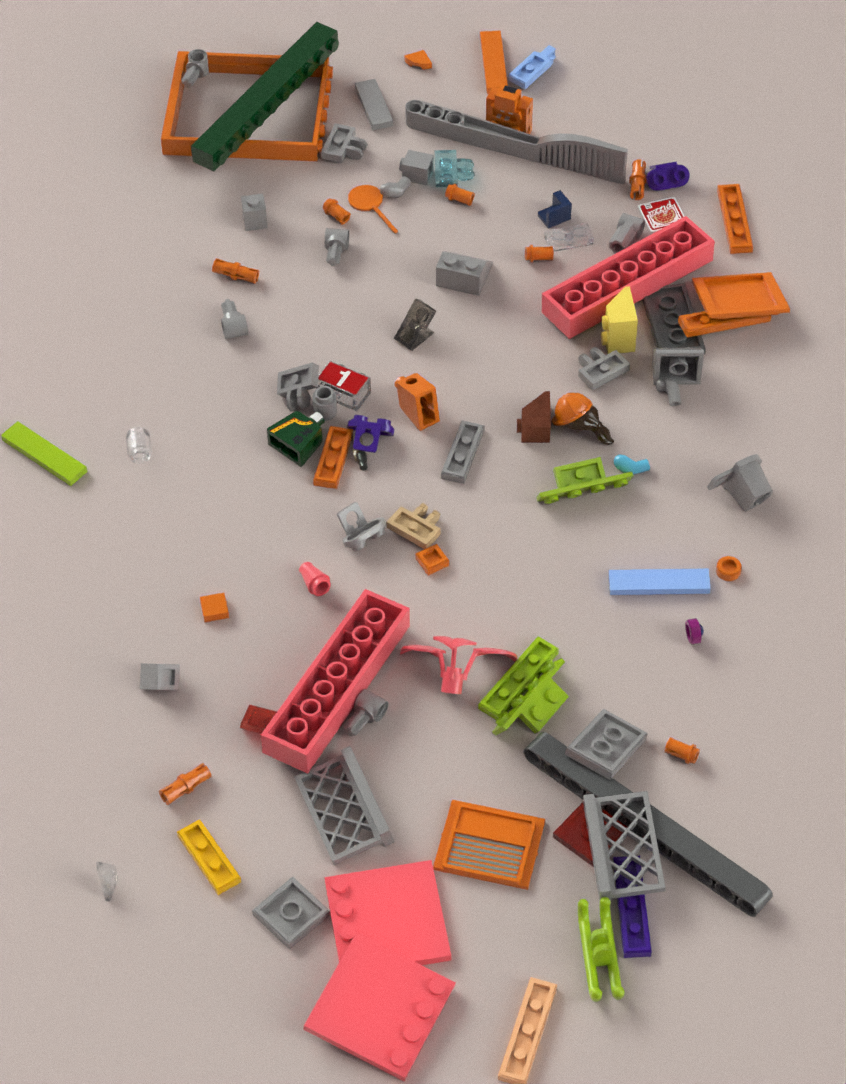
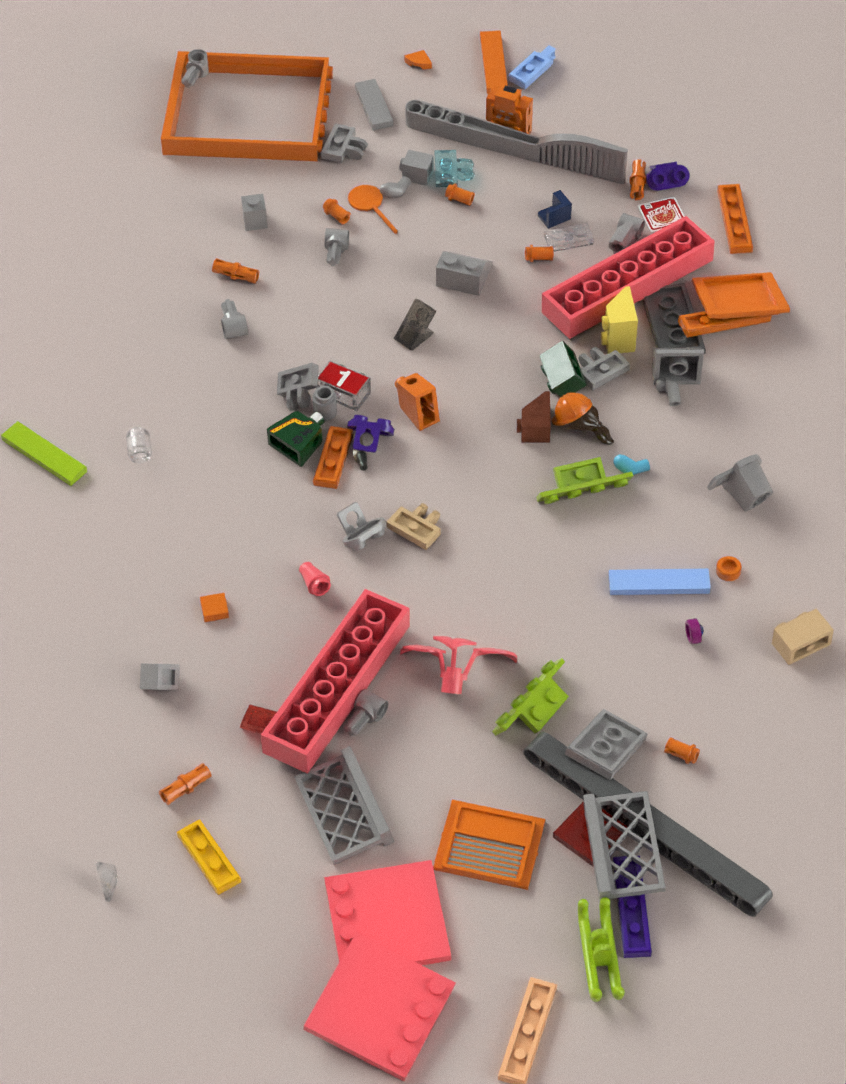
(264, 96): dark green brick -> none
(291, 912): light grey tile -> none
(432, 559): orange tile -> none
(462, 452): light grey tile -> none
(517, 677): lime tile -> none
(562, 370): none -> brick
(802, 636): none -> tan brick

